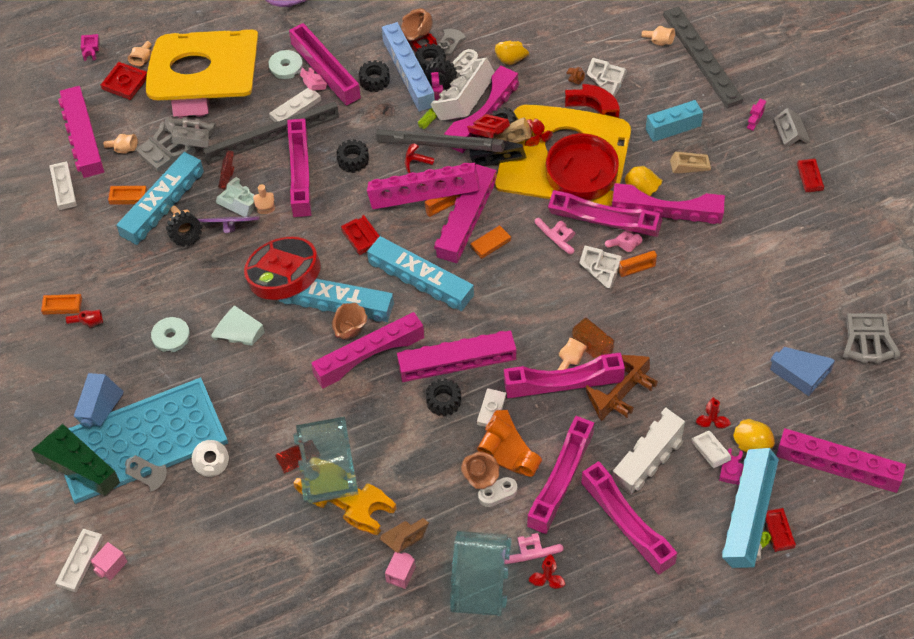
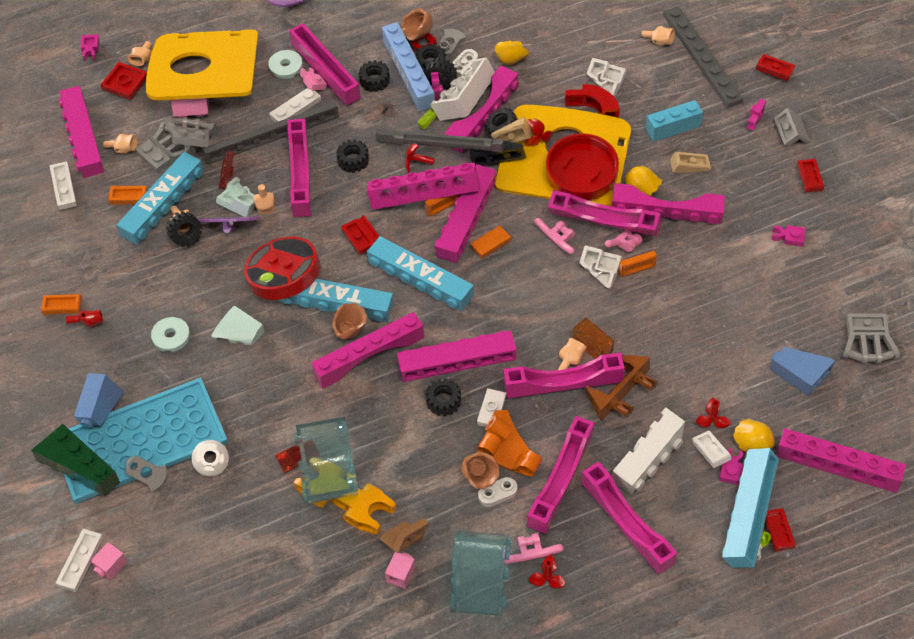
(489, 125): red plate -> none
(577, 75): dark orange plate -> none
(775, 67): none -> red plate
(792, 235): none -> dark pink plate

